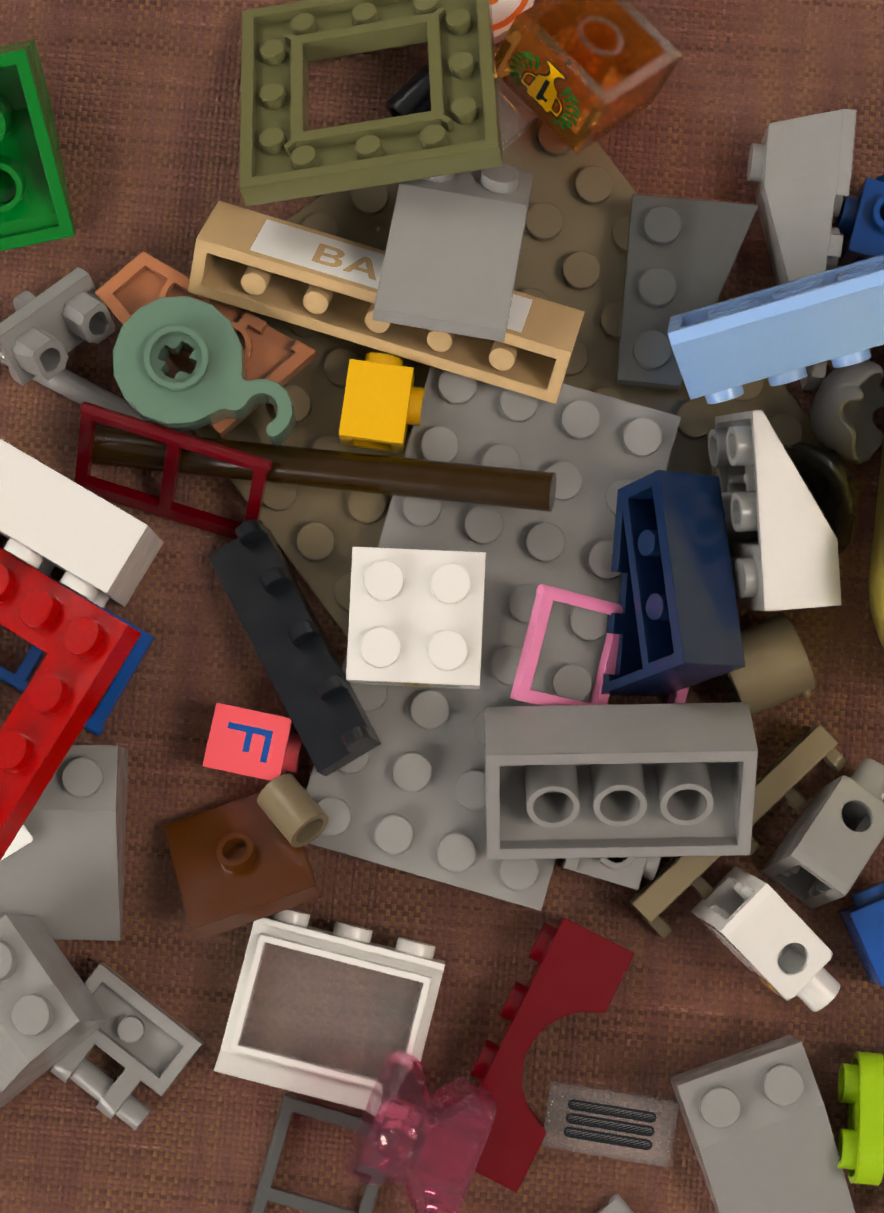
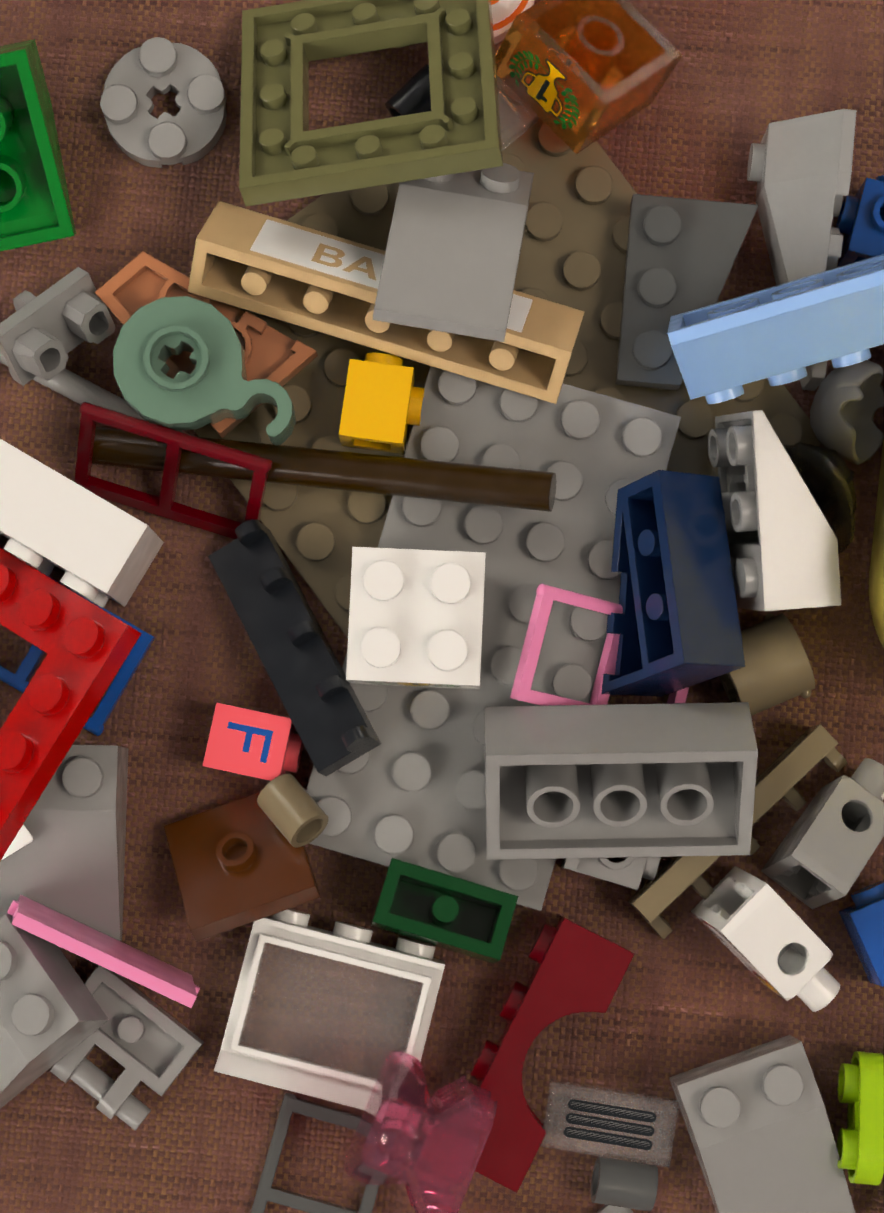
(103, 950): none -> bright pink piece
(157, 69): none -> light grey plate
(444, 911): none -> dark green brick
(624, 1184): none -> dark grey hinge

